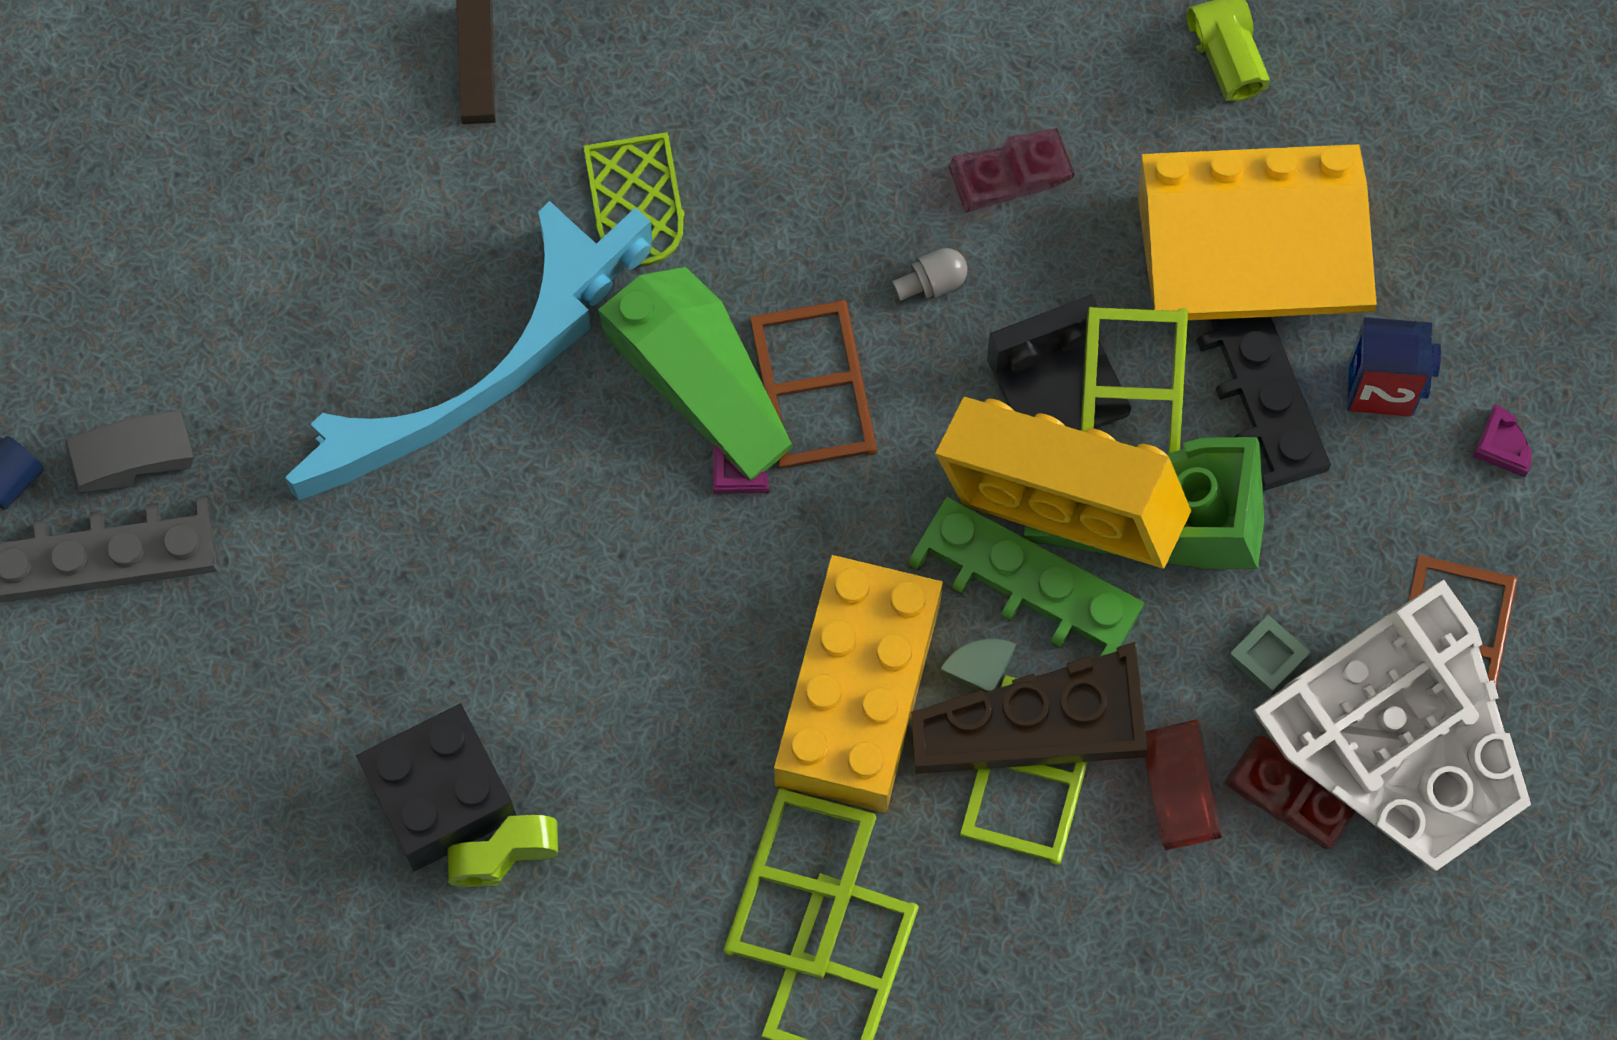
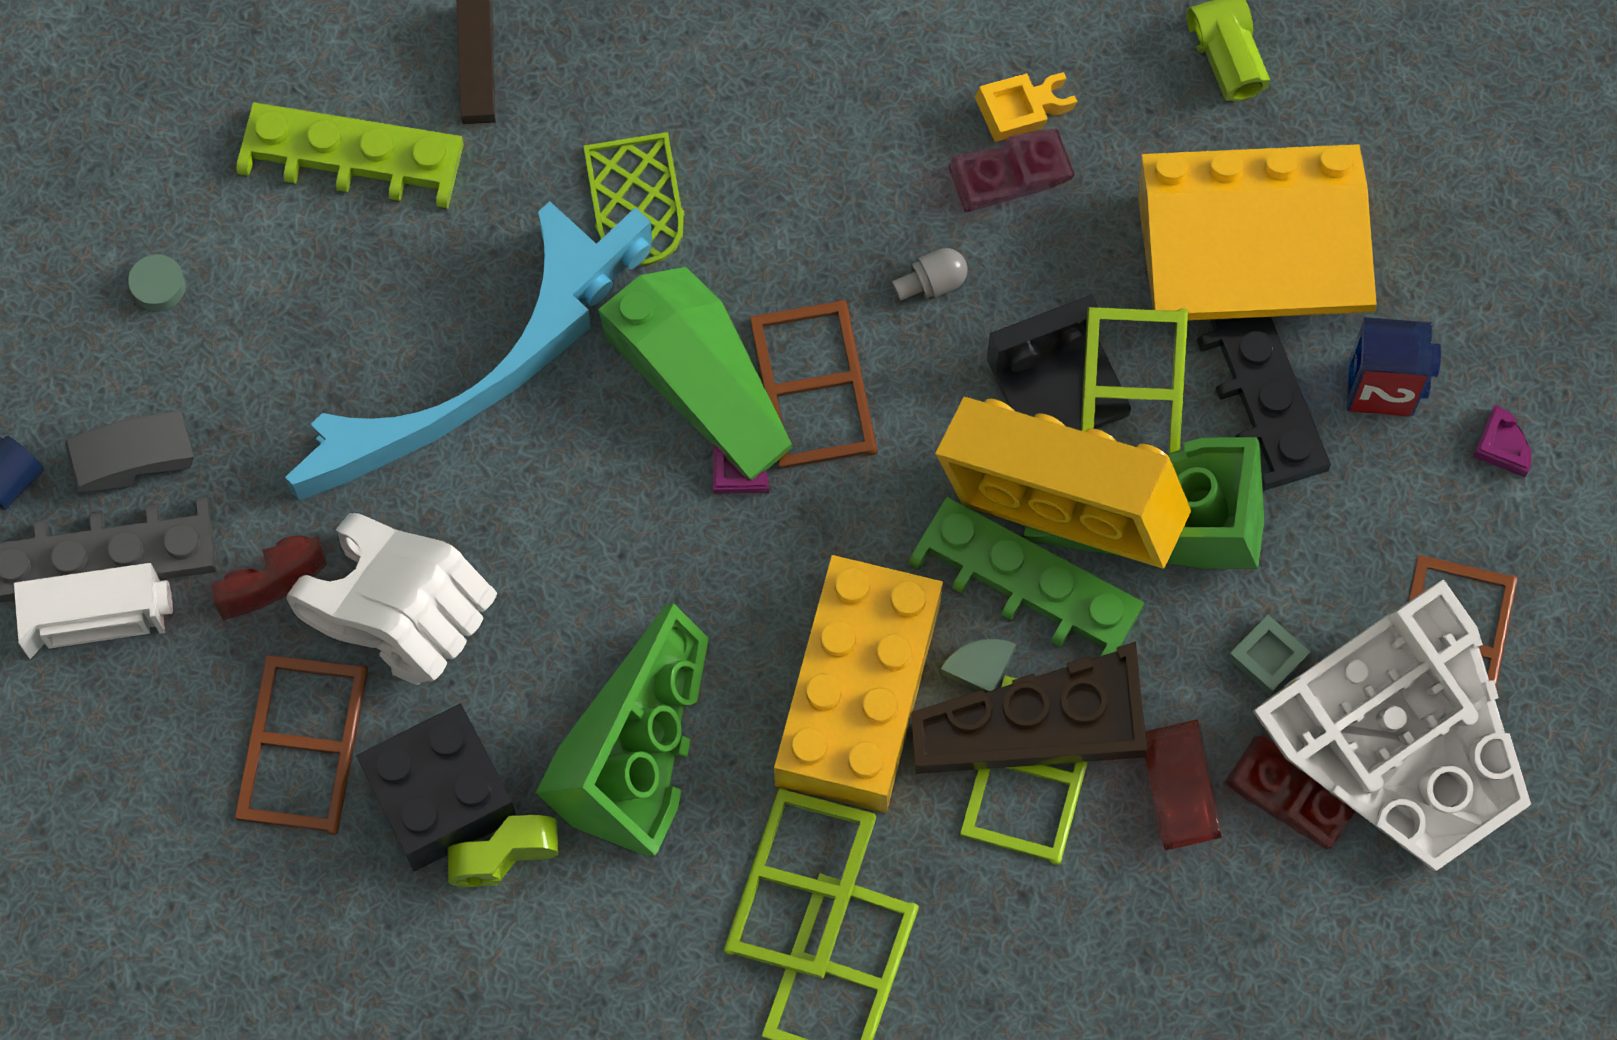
(90, 607): none -> white window
(157, 282): none -> sand green tile
(251, 590): none -> clear red slope
(260, 737): none -> dark orange window
(351, 149): none -> lime hinge
(403, 598): none -> white piece
(621, 753): none -> bright green wedge
(1018, 107): none -> yellow plate

